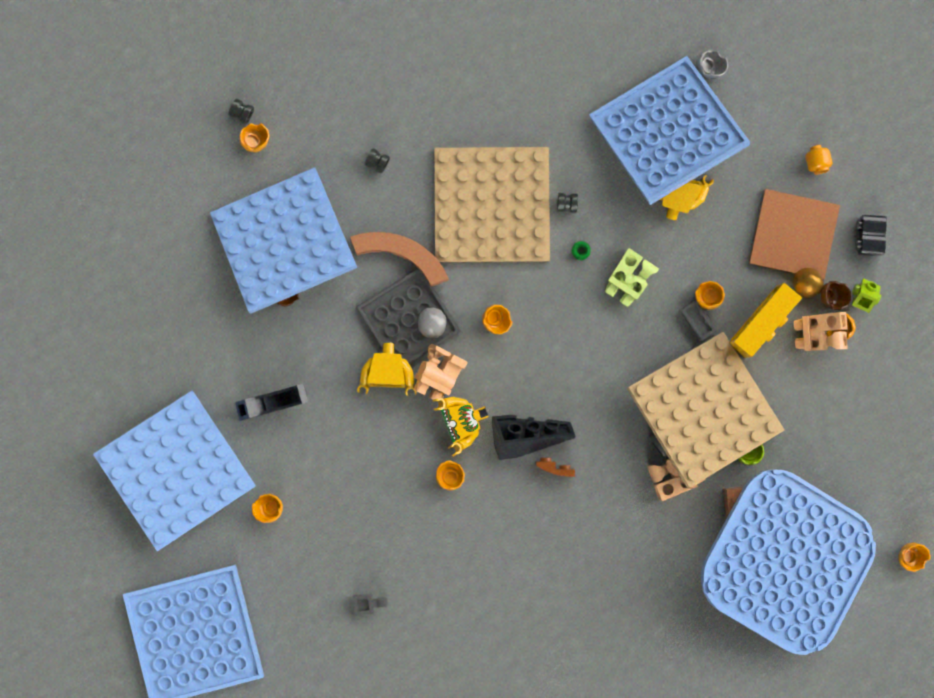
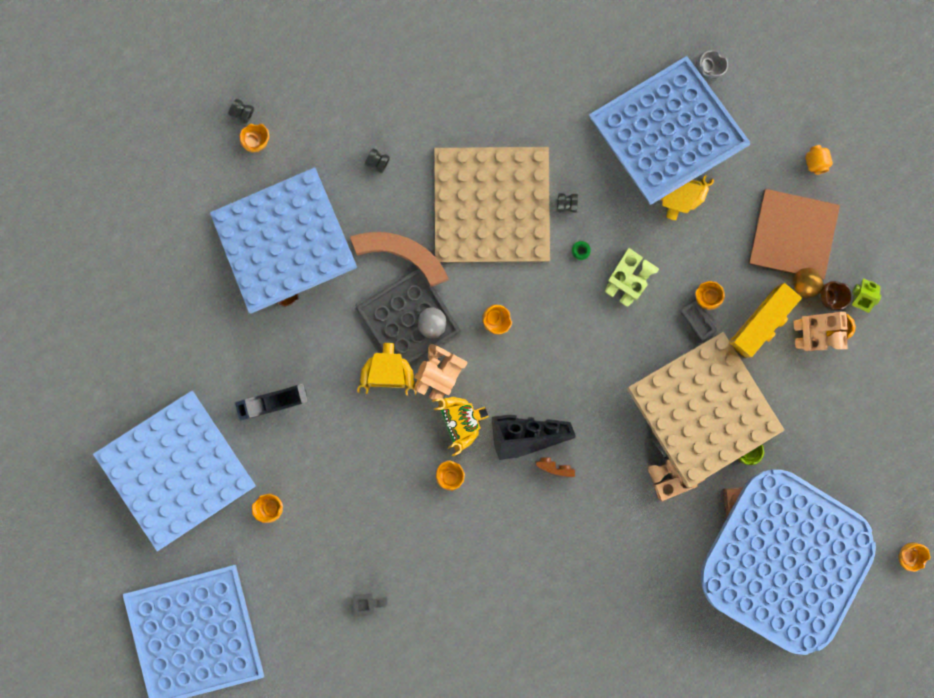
(871, 235): black brick -> none

